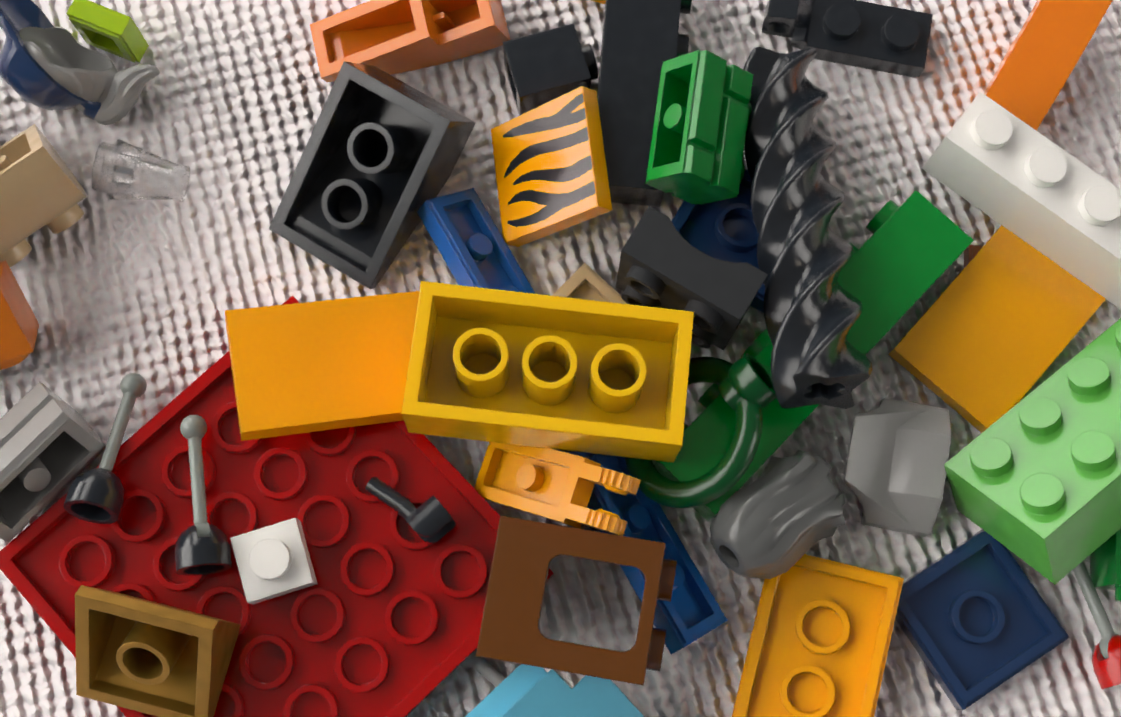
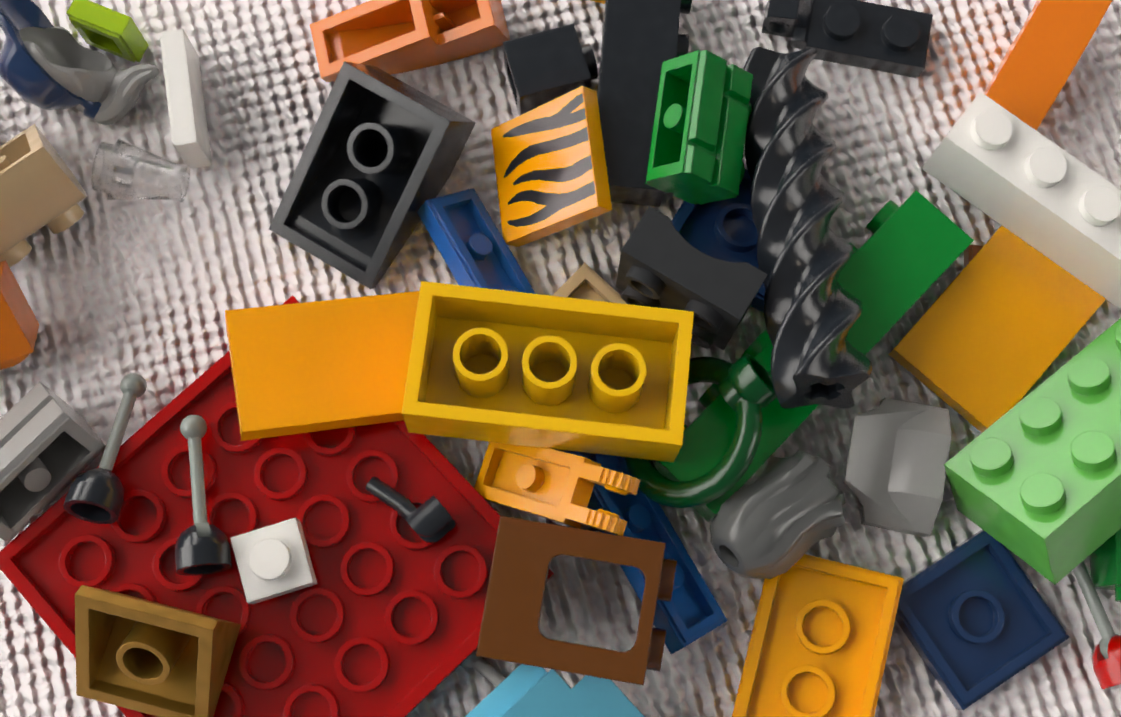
(185, 99): none -> white tile

